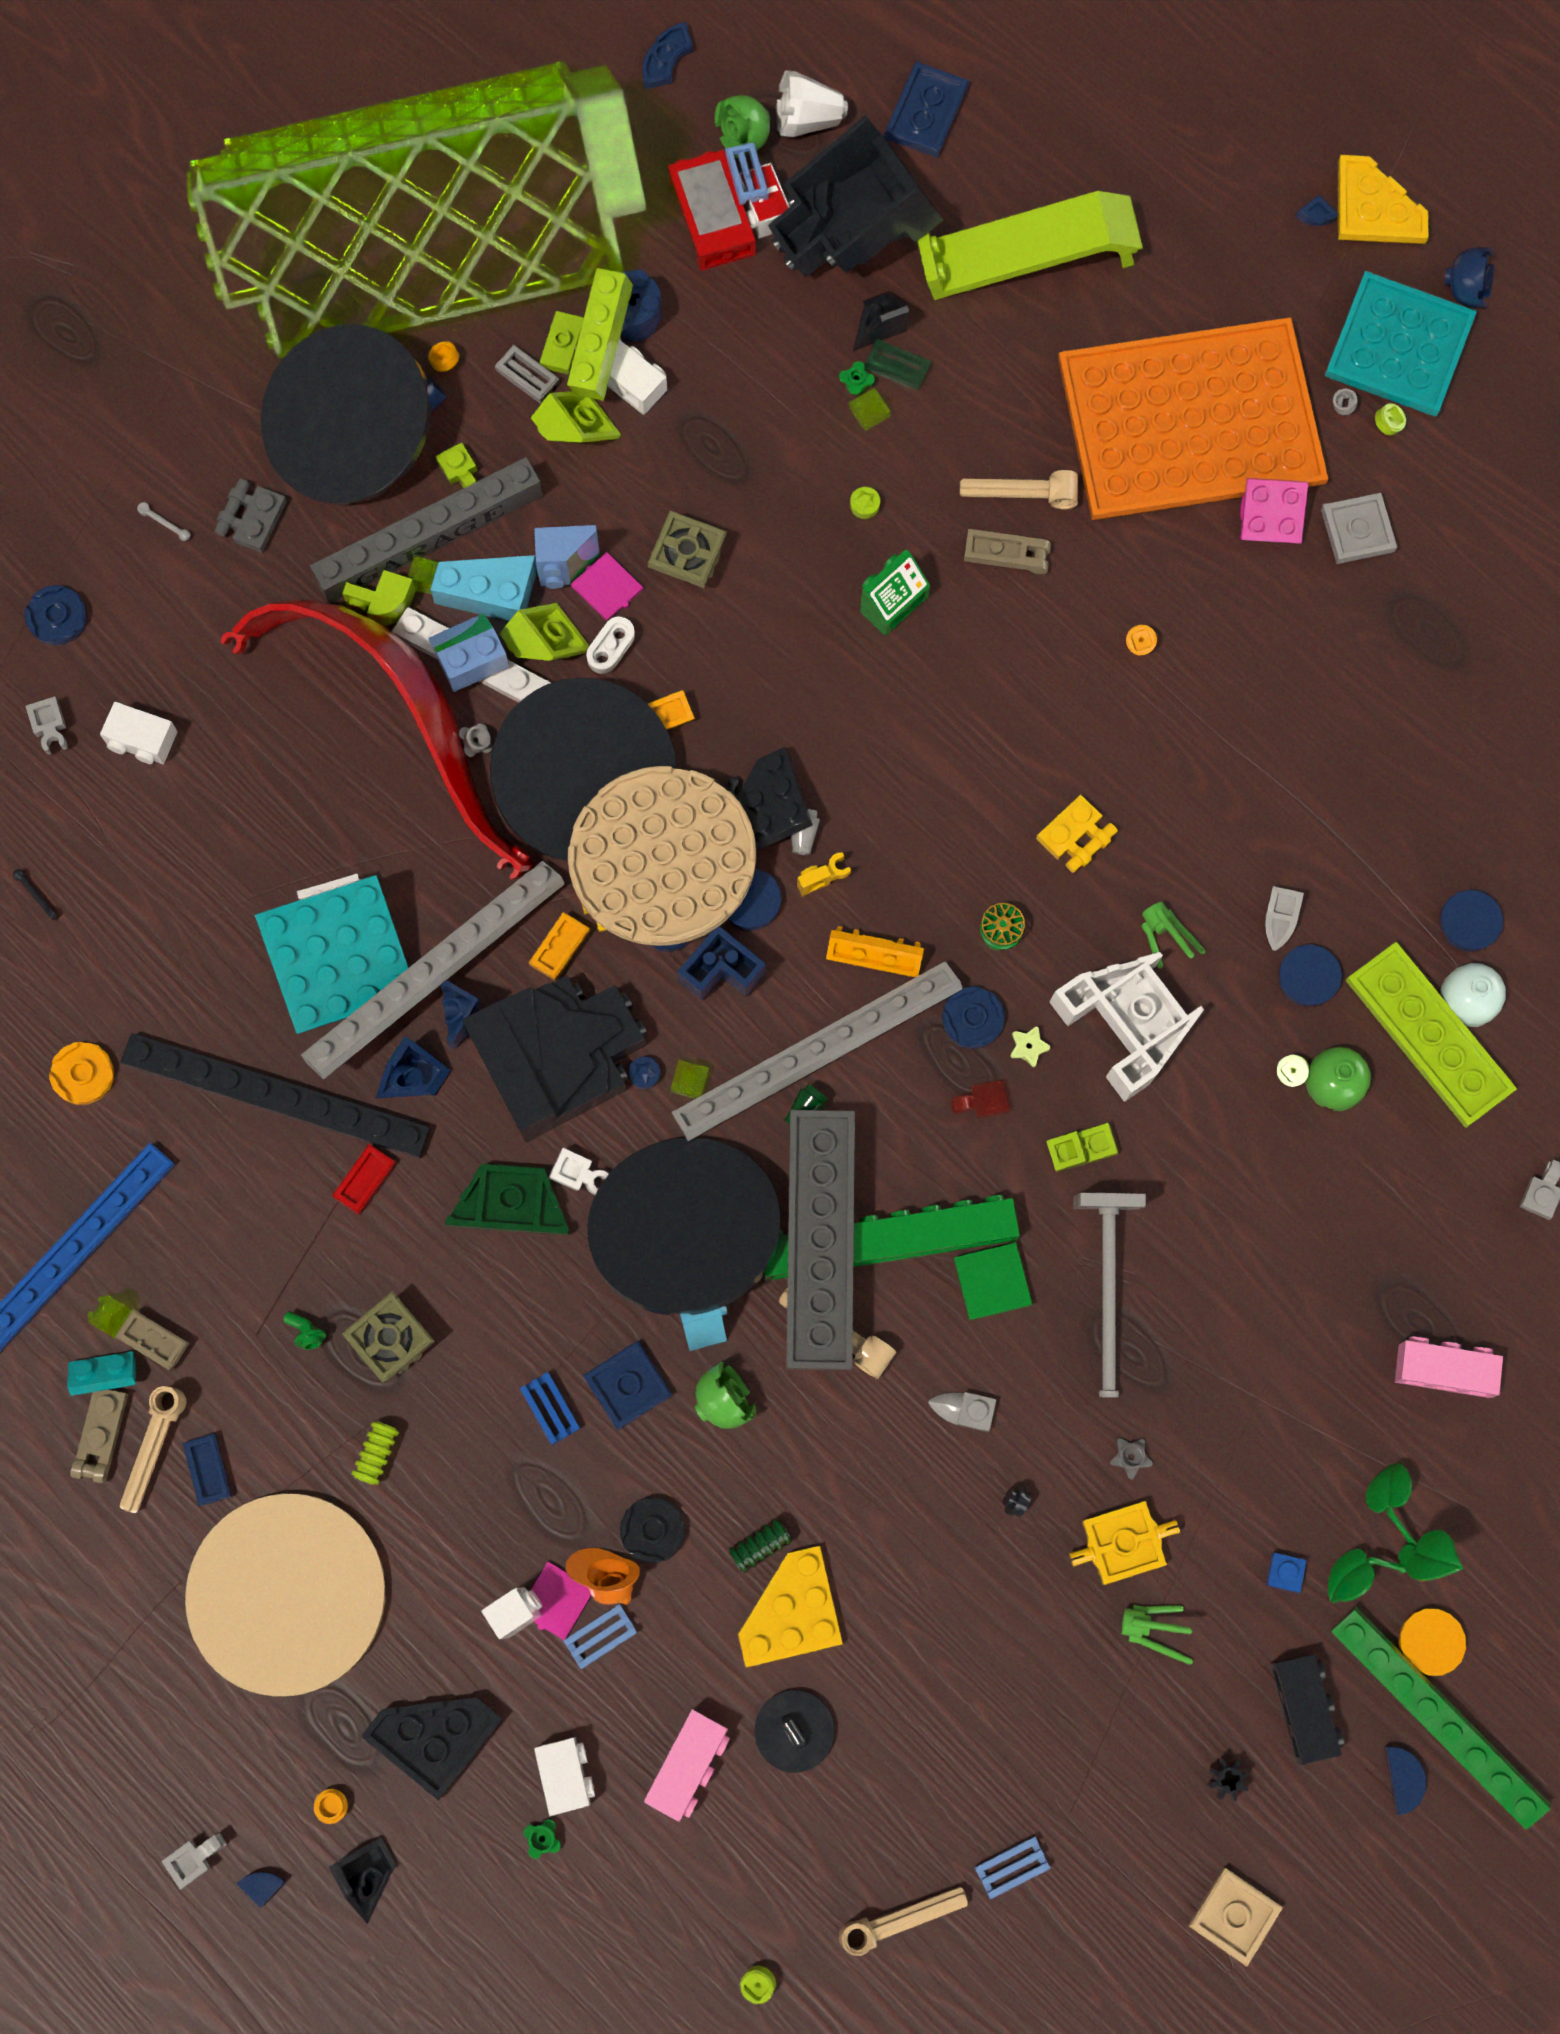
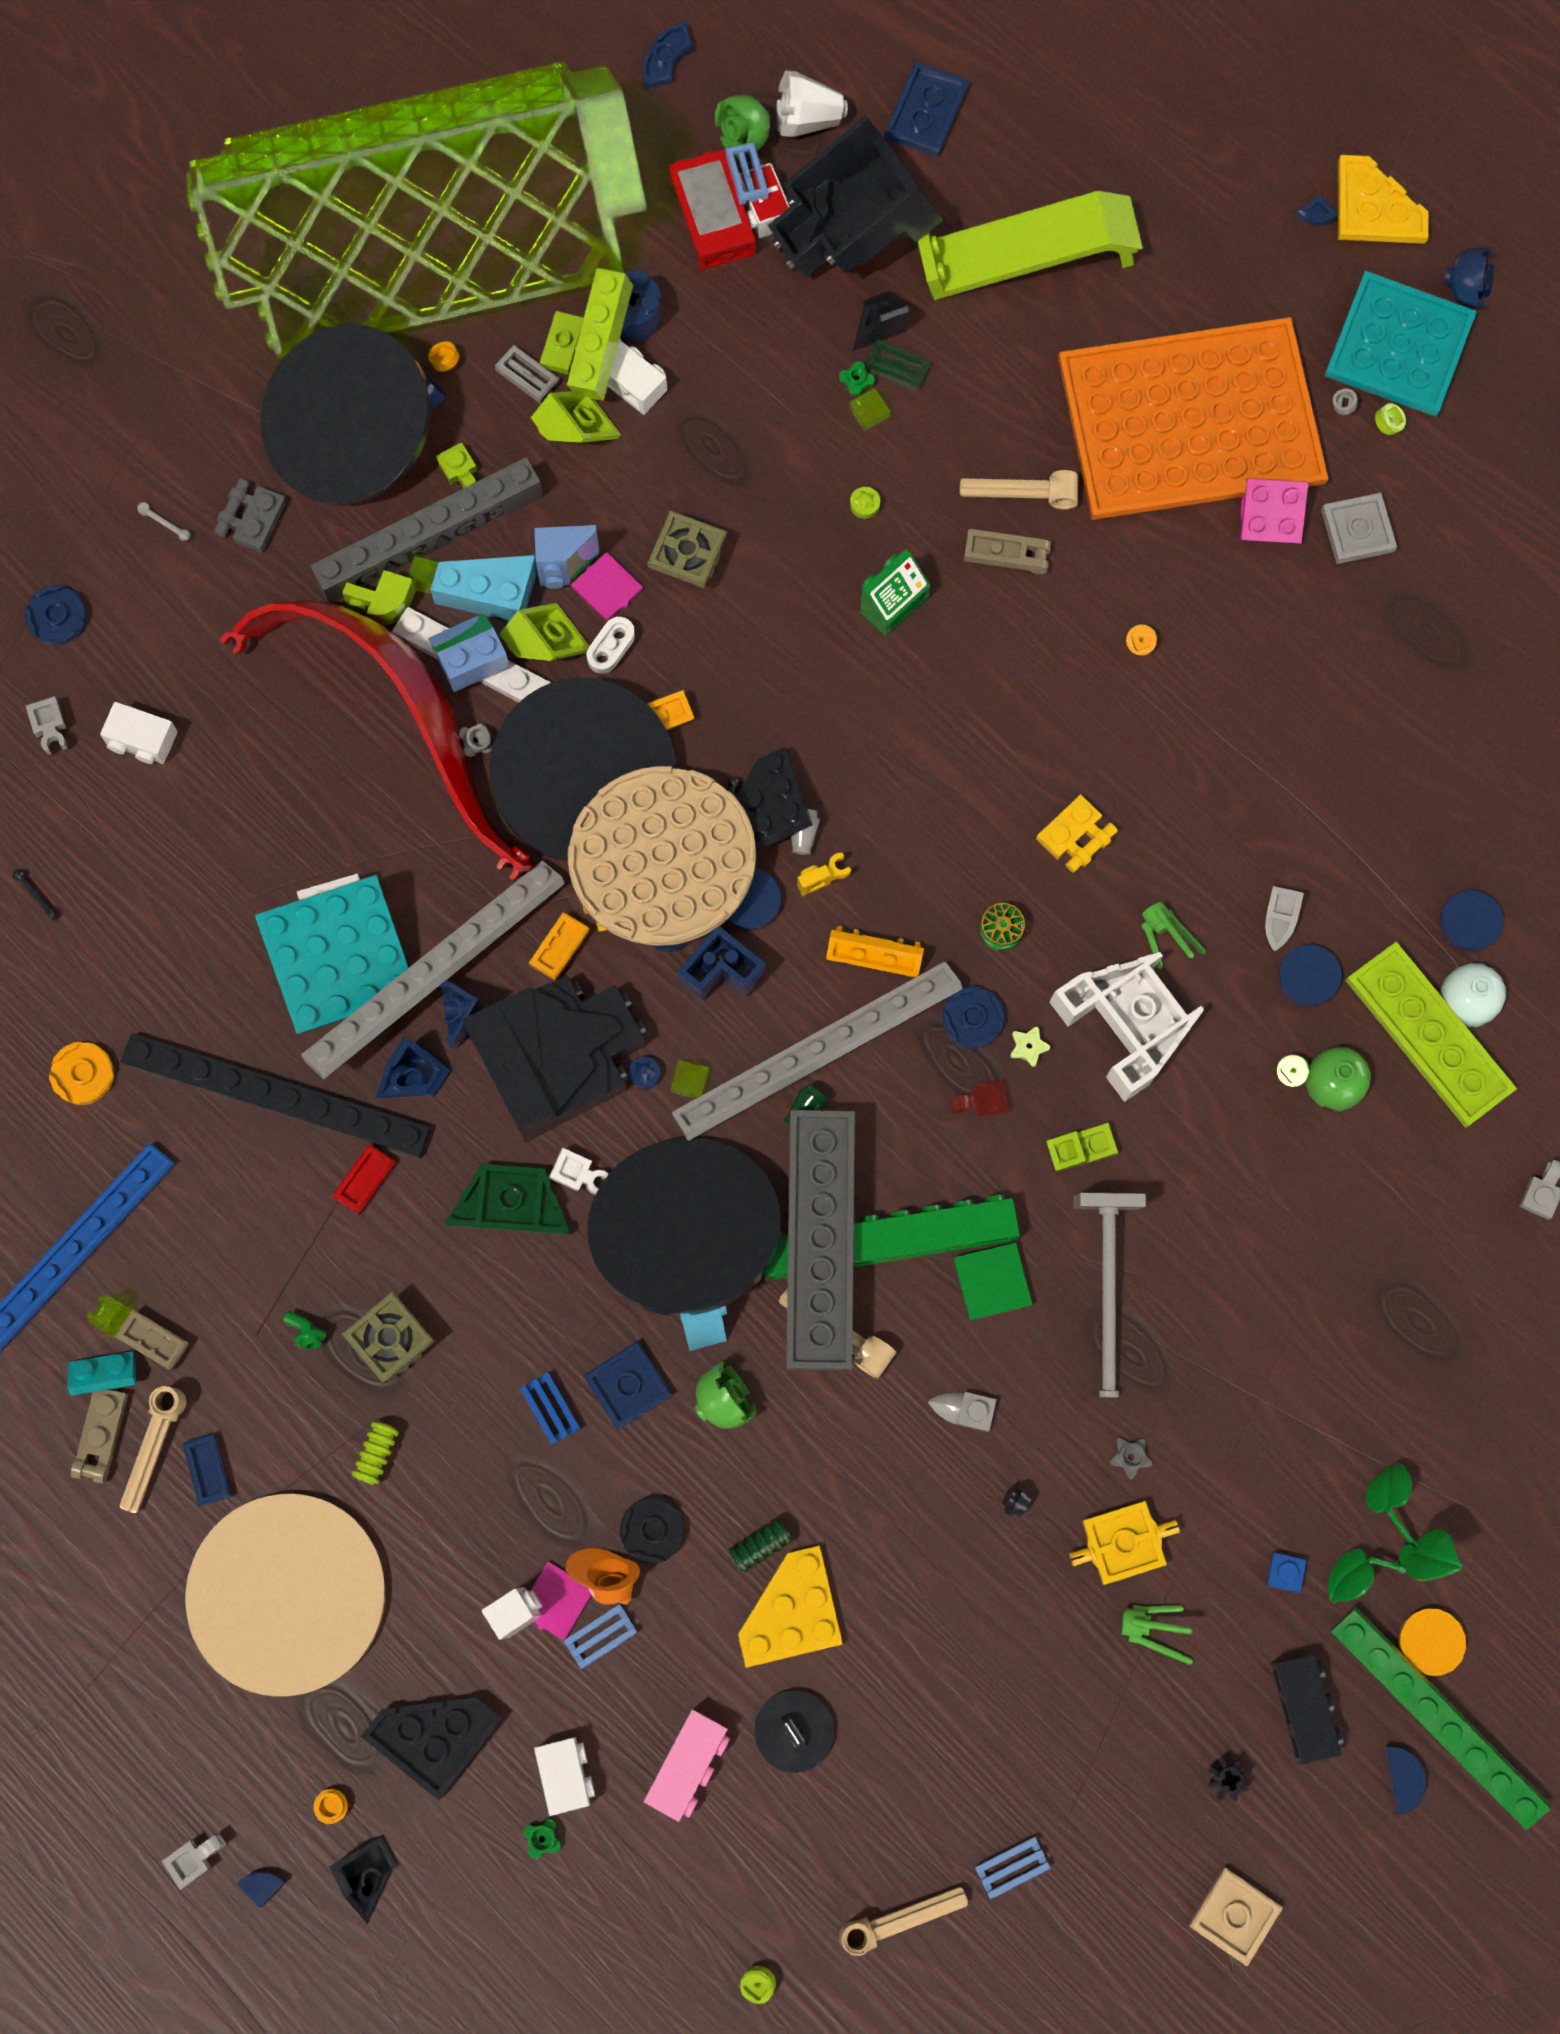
(1449, 1367): bright pink brick -> none

